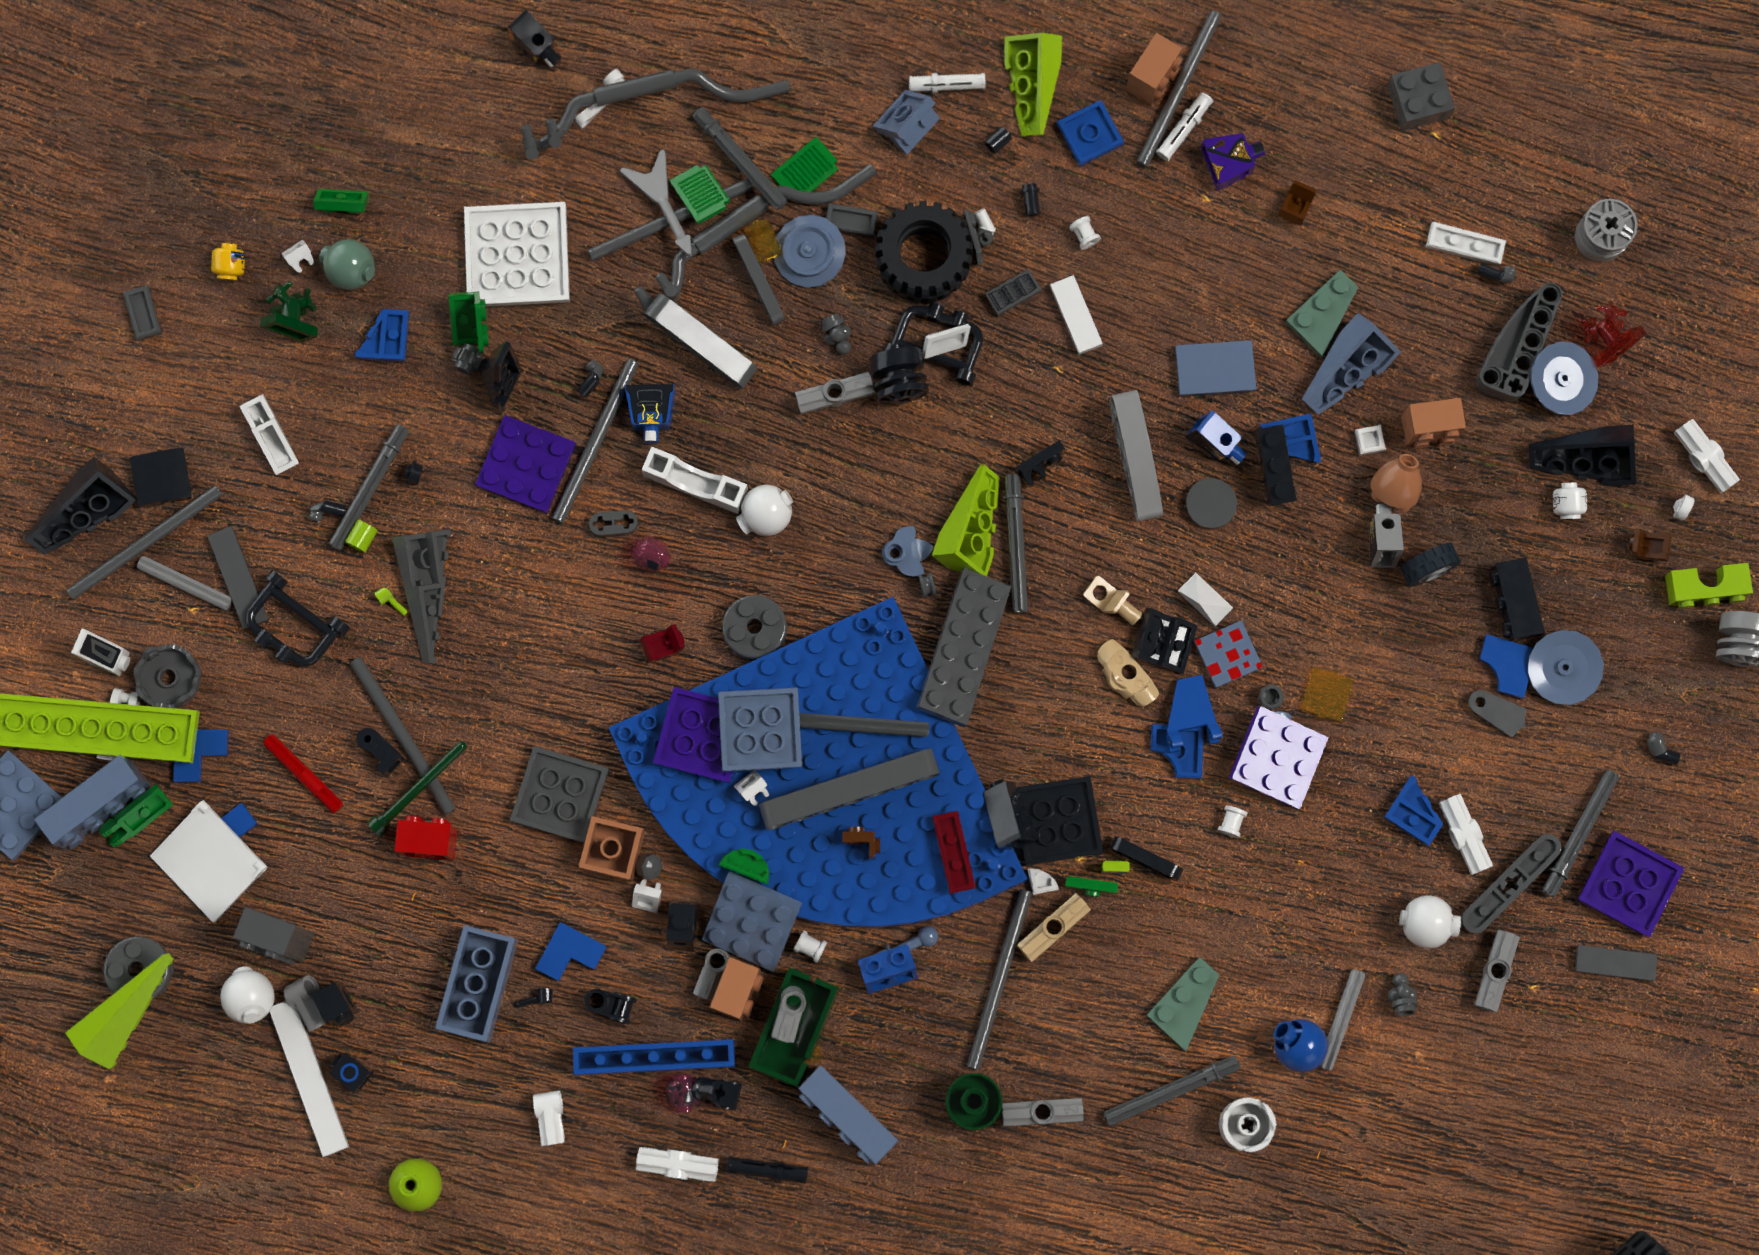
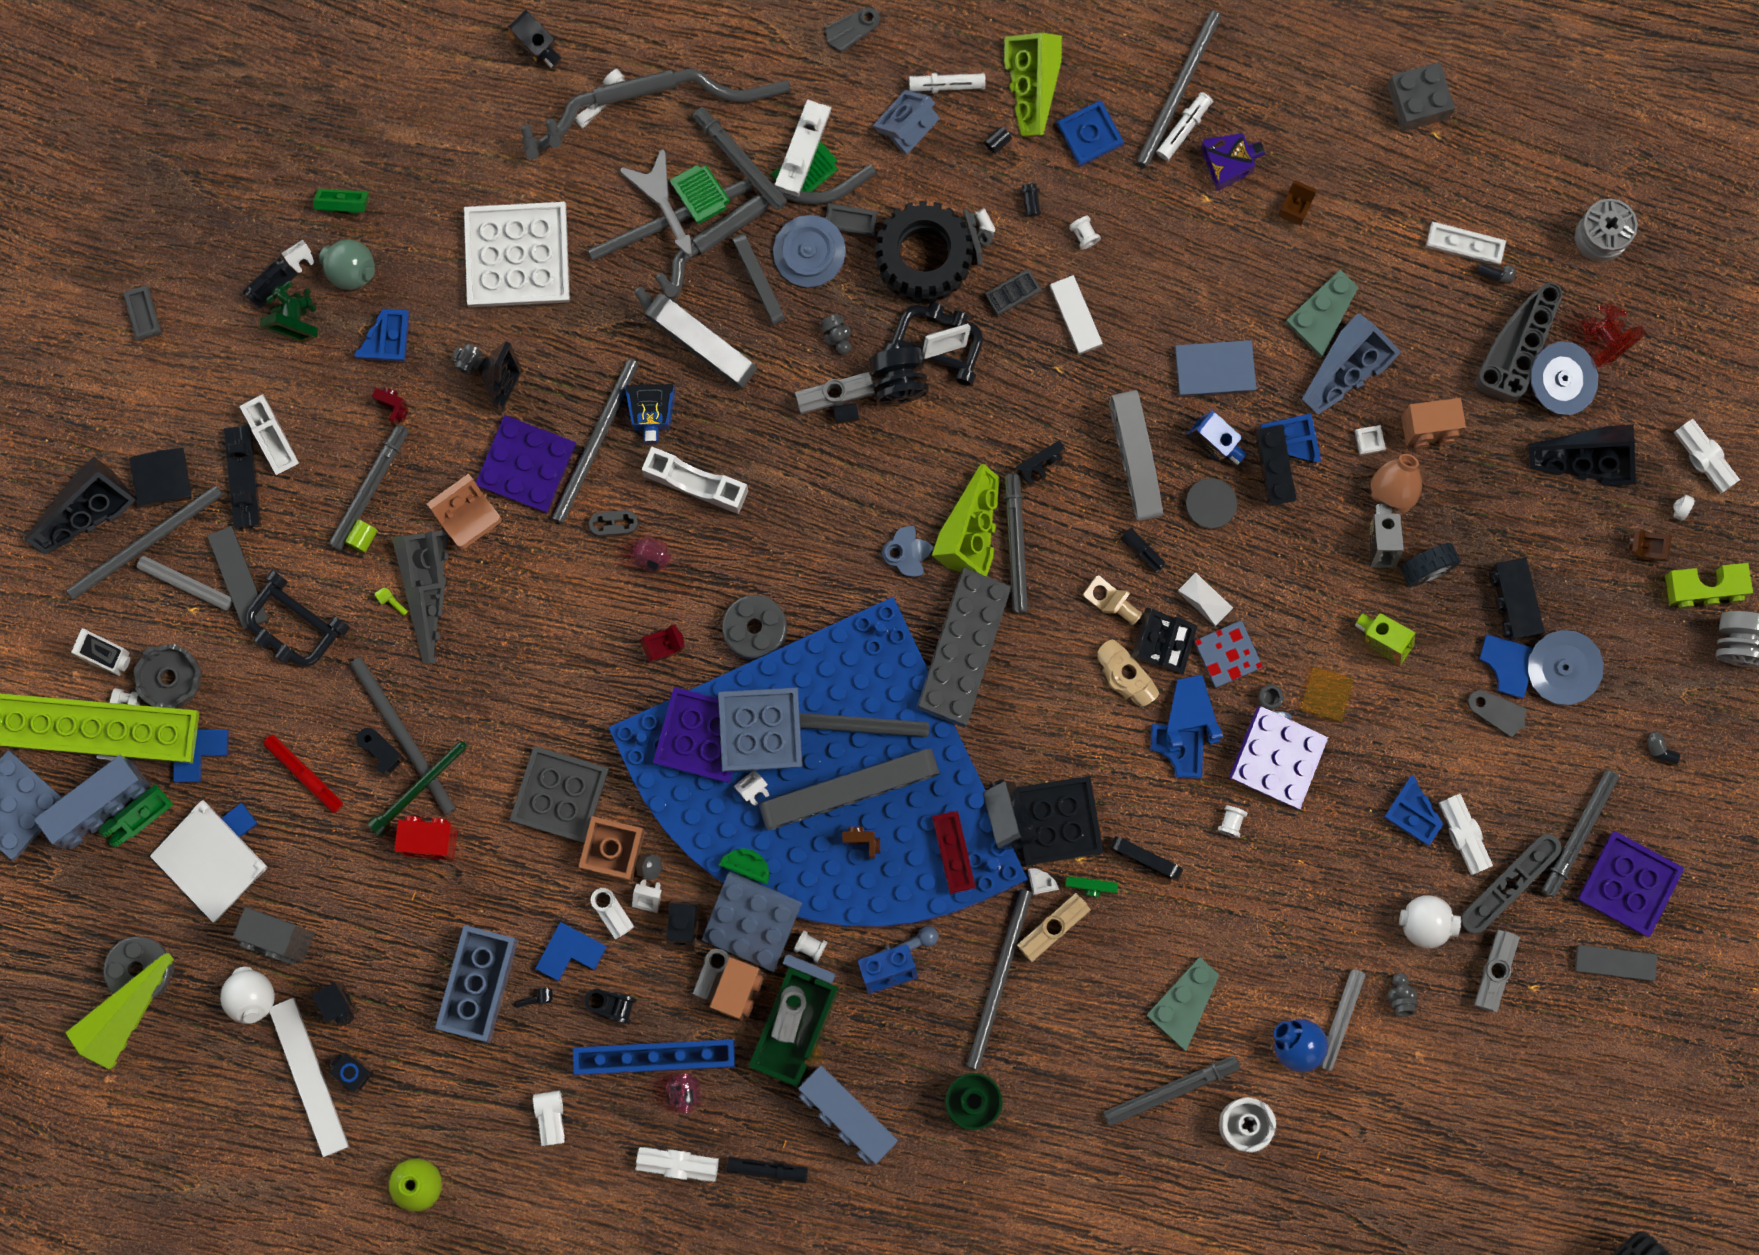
(228, 262): yellow head -> none
(242, 477): none -> black hinge
(263, 286): none -> black hinge
(299, 995): light grey piece -> none
(325, 507): black arm -> none
(390, 399): none -> dark red bracket
(412, 473): black plate -> none
(464, 512): none -> nougat bracket
(466, 317): green bracket -> none
(592, 380): black arm -> none
(613, 914): none -> white piece
(717, 1092): black piece -> none
(763, 240): clear yellow bracket -> none
(765, 510): white brick -> none
(802, 148): none -> white hinge
(809, 969): none -> sand blue tile
(846, 413): none -> black hinge
(851, 29): none -> dark grey piece
(927, 585): dark grey bush -> none
(1060, 1112): light grey piece -> none
(1115, 867): lime tile -> none
(1143, 550): none -> black axle
(1154, 70): nougat brick -> none
(1395, 642): none -> lime torso
(1569, 501): white head -> none

